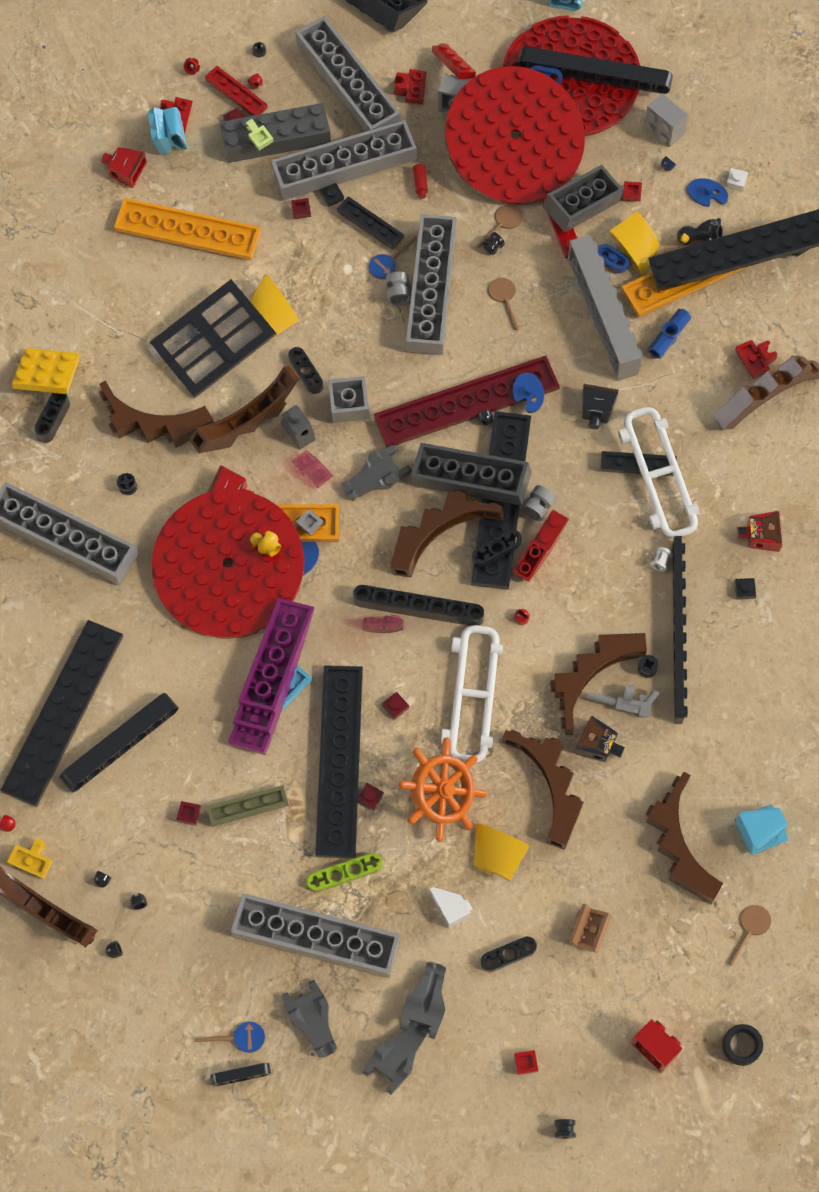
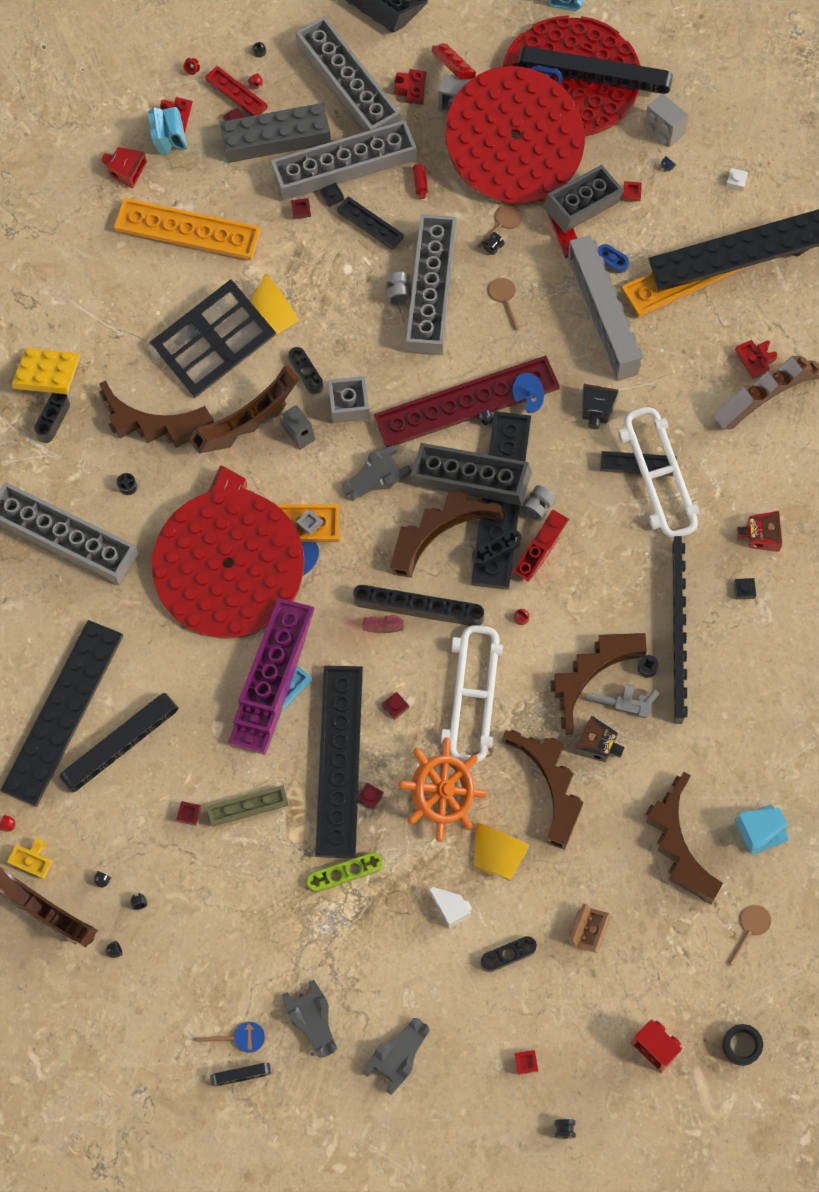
(259, 136): yellowish green plate -> none
(266, 544): yellow animal -> none
(313, 468): clear pink slope -> none
(315, 935): light grey brick -> none
(383, 264): blue piece -> none
(426, 1002): dark grey animal -> none
(636, 241): yellow slope -> none
(661, 559): white bush -> none
(674, 326): blue piece -> none
(703, 189): blue piece -> none
(705, 231): black animal -> none

